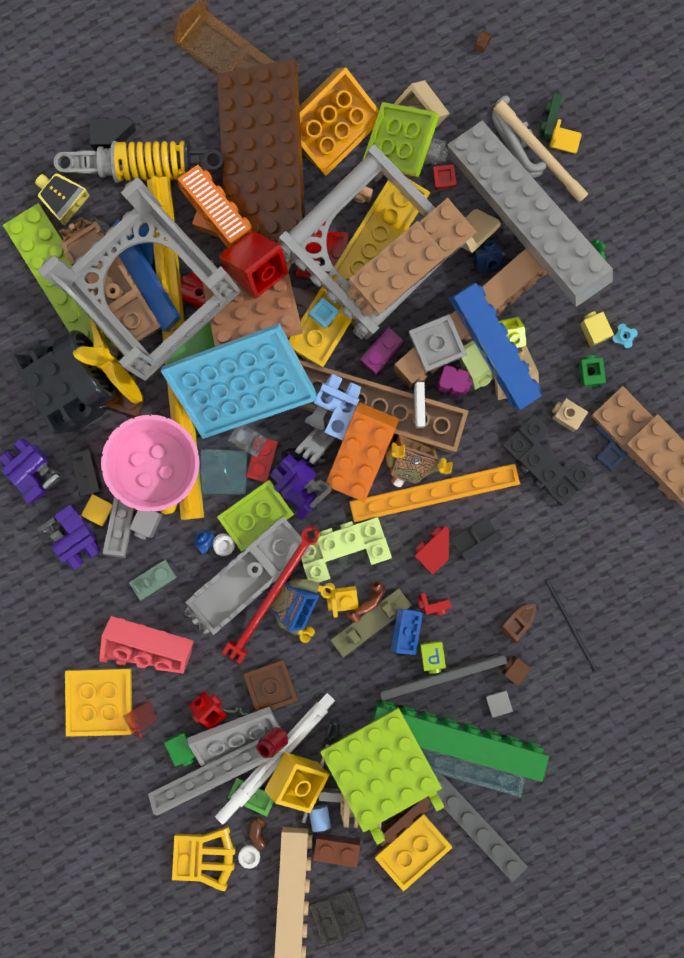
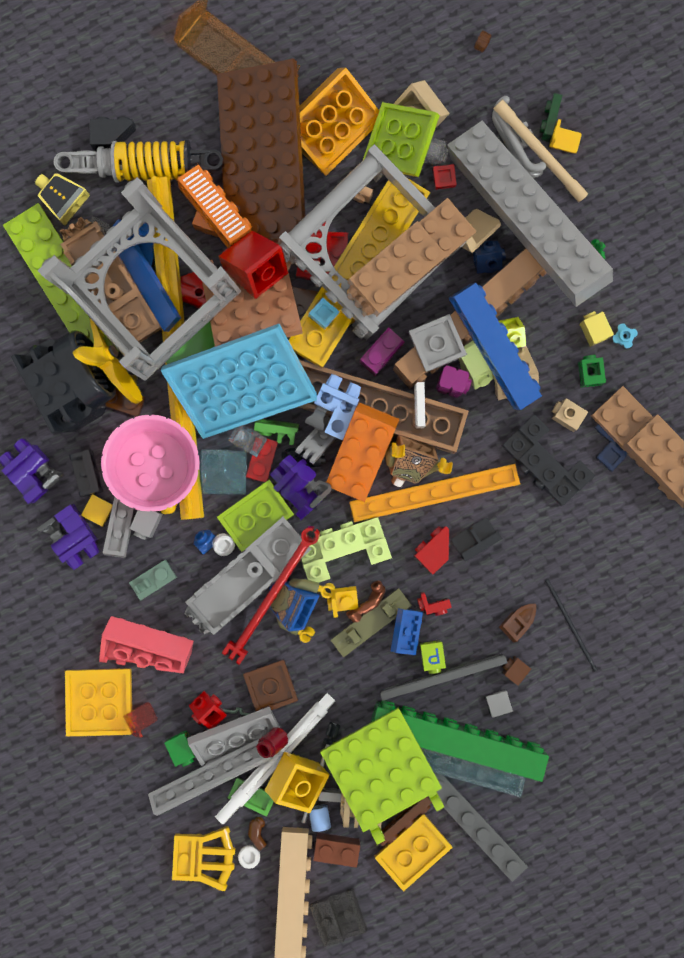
(267, 427): none -> bright green plate

